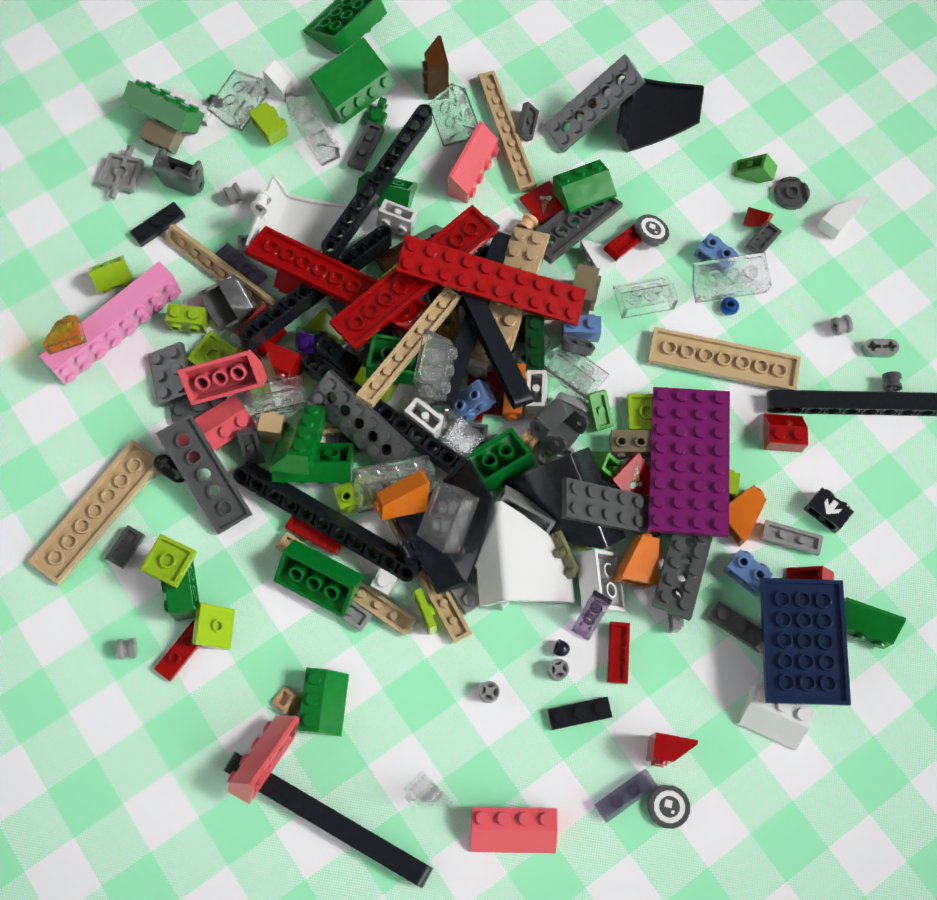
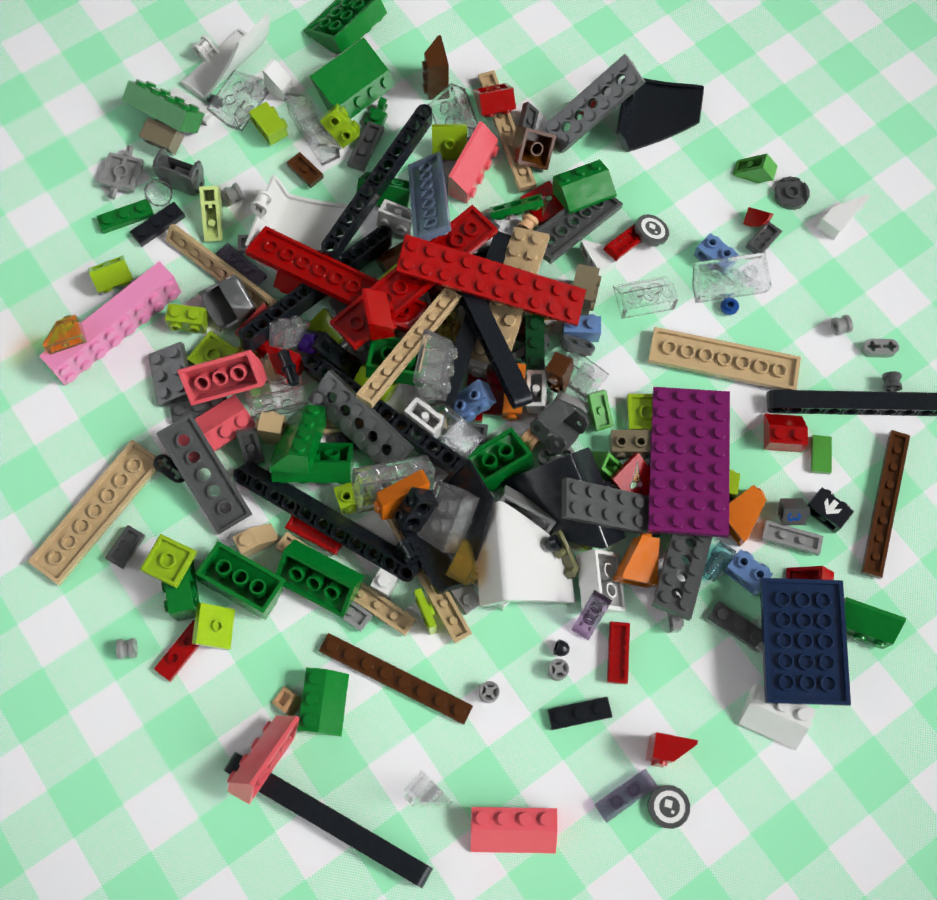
(125, 216): none -> green plate
(158, 192): none -> clear hair
(211, 213): none -> yellowish green slope
(222, 61): none -> white panel
(241, 580): none -> green slope
(256, 539): none -> tan slope
(287, 332): none -> clear slope
(288, 367): none -> black axle
(305, 170): none -> reddish brown plate
(340, 125): none -> lime brick
(378, 314): none -> red slope
(395, 678): none -> reddish brown plate
(415, 509): none -> black brick
(429, 198): none -> sand blue plate
(449, 140): none -> lime plate
(464, 565): none -> clear yellow slope
(495, 99): none -> red slope
(516, 207): none -> green plate
(533, 147): none -> reddish brown slope
(553, 543): none -> black hinge
(559, 372): none -> reddish brown slope
(720, 556): none -> clear light blue piece
(793, 511): none -> dark grey brick
(821, 454): none -> bright green tile
(885, 504): none -> reddish brown plate

